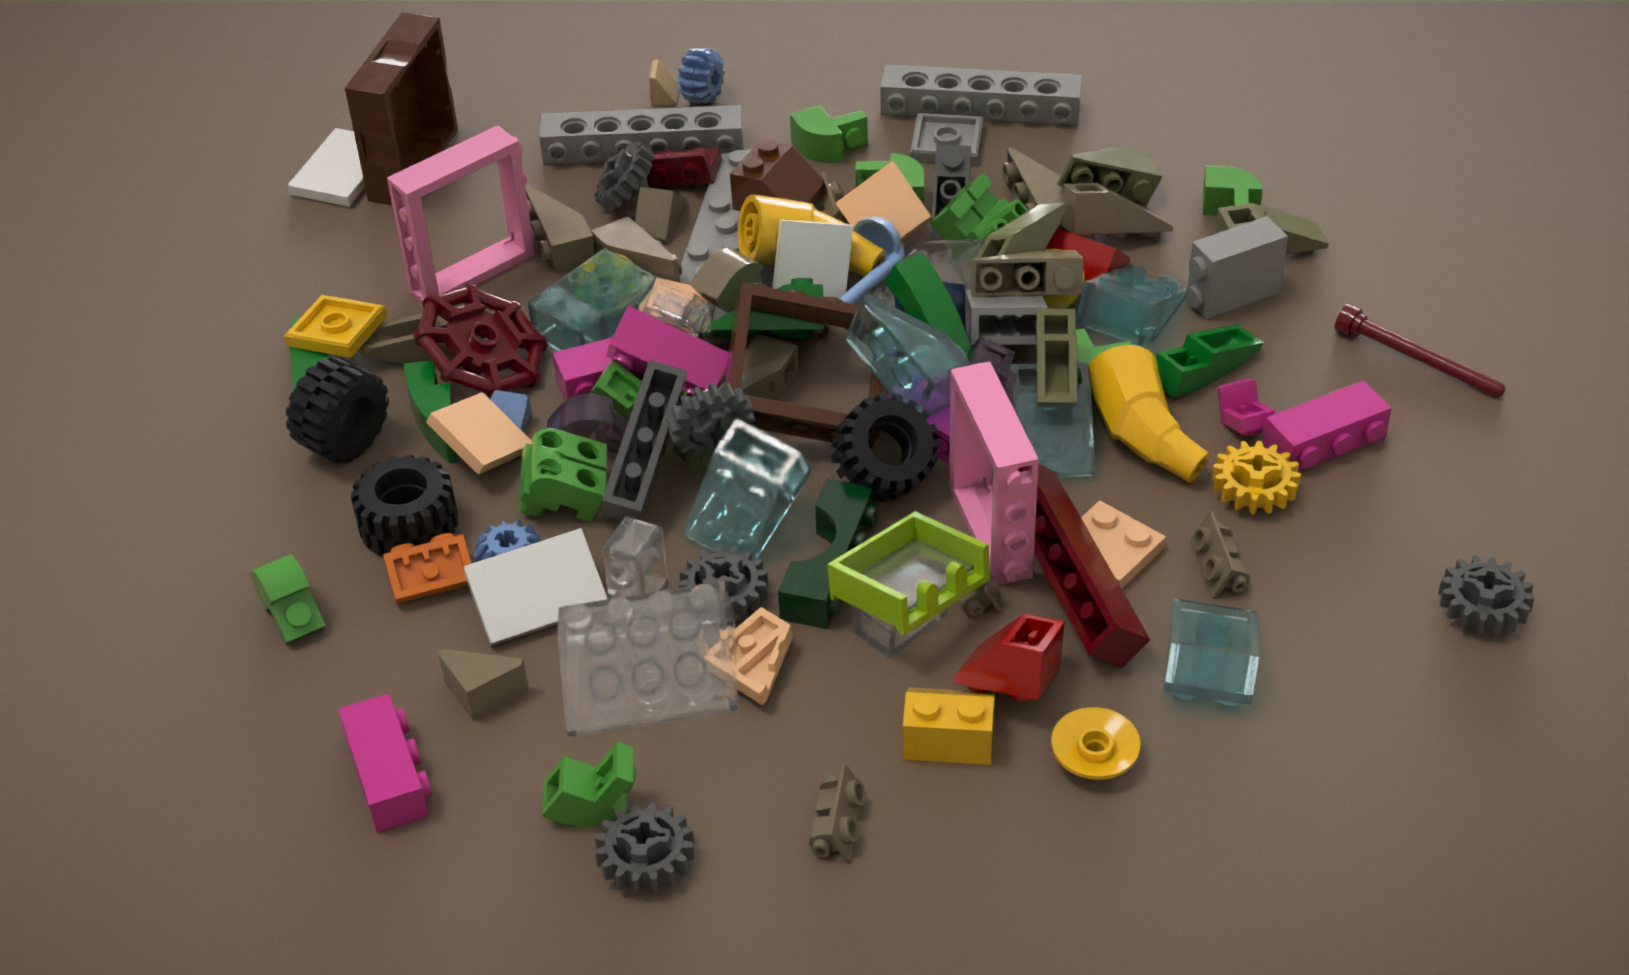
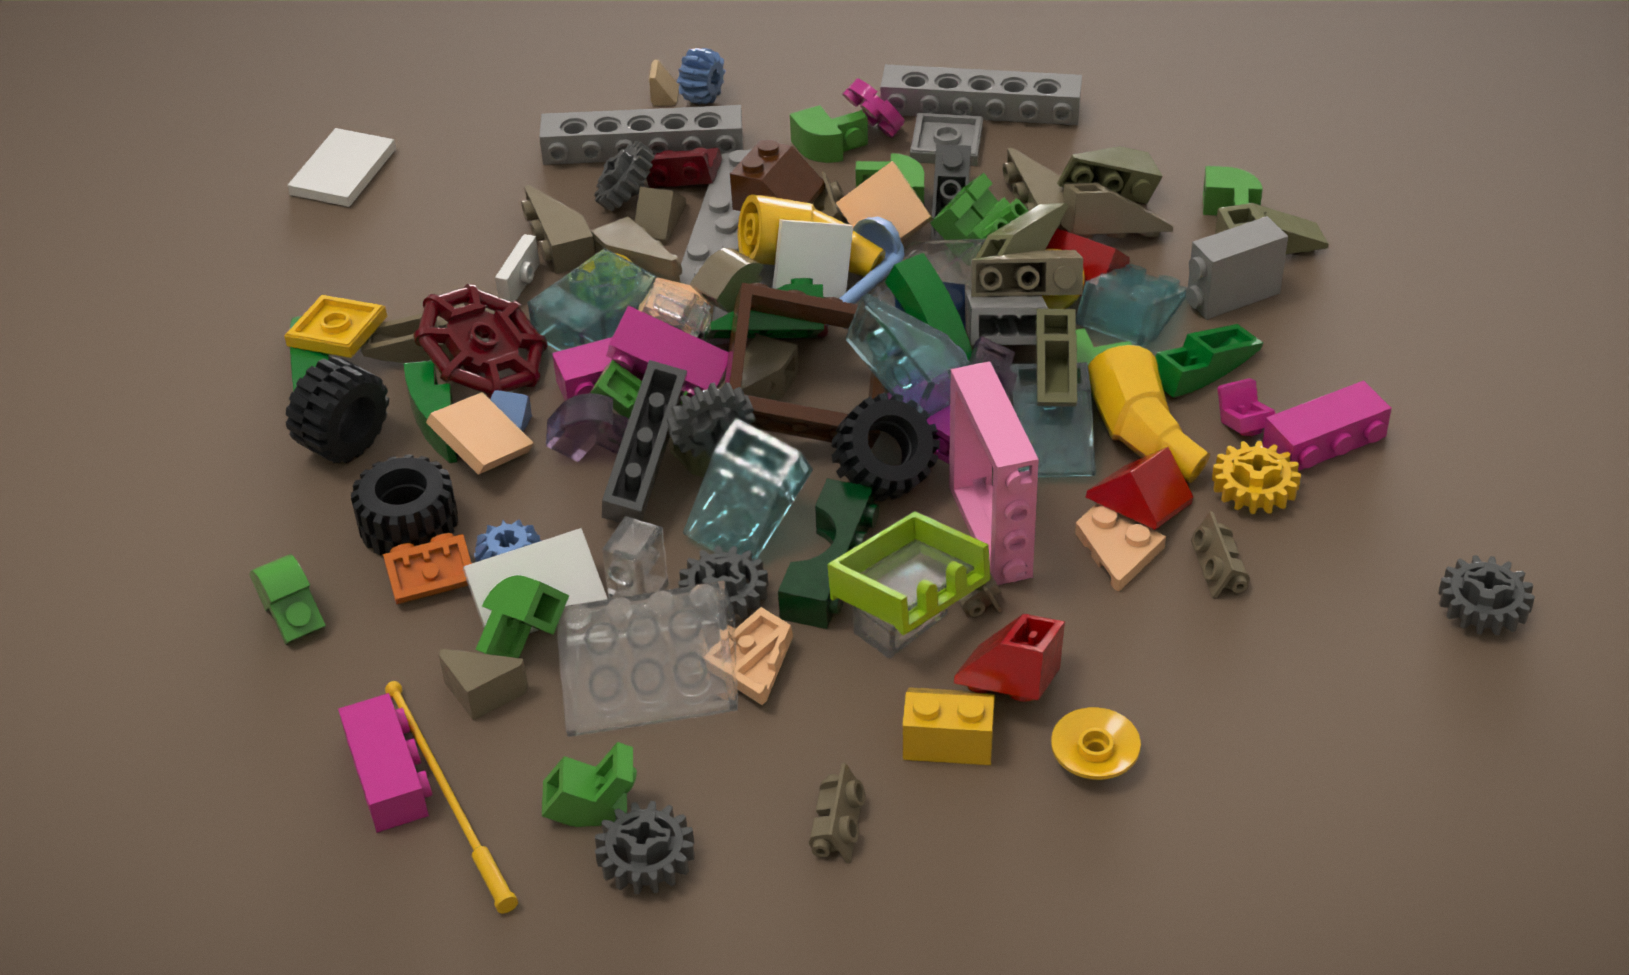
(401, 102): reddish brown tile -> none
(440, 170): bright pink window -> none
(504, 899): none -> yellow piece
(515, 608): none -> bright green brick
(518, 269): none -> white plate
(562, 471): bright green hips -> none
(874, 107): none -> dark pink plate
(1083, 576): dark red brick -> none
(1145, 490): none -> red slope
(1212, 653): clear light blue slope -> none
(1353, 321): dark red piece -> none

